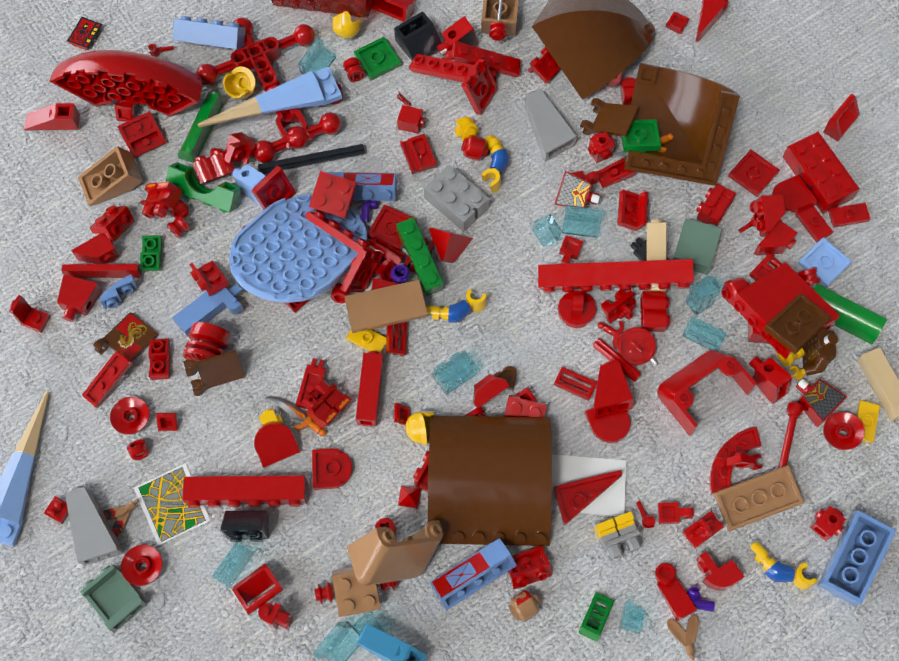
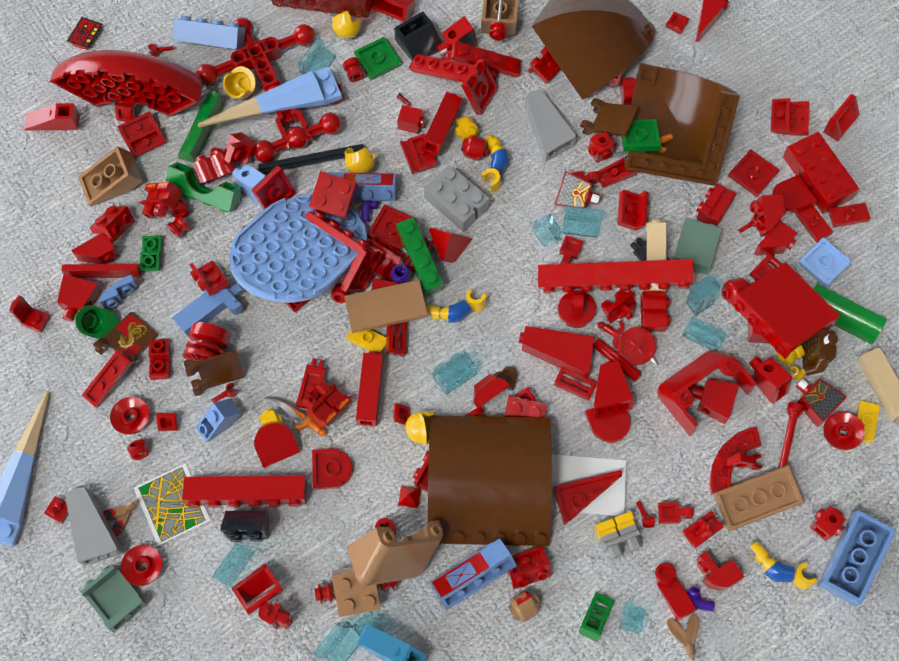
(95, 321): none -> green piece
(218, 419): none -> medium blue slope
(226, 393): none -> red hand
(360, 161): none -> yellow helmet
(441, 123): none -> red brick
(559, 348): none -> red slope
(715, 399): none -> red torso
(790, 117): none -> red slope
(797, 323): reddish brown tile -> none
(810, 276): red wheel -> none

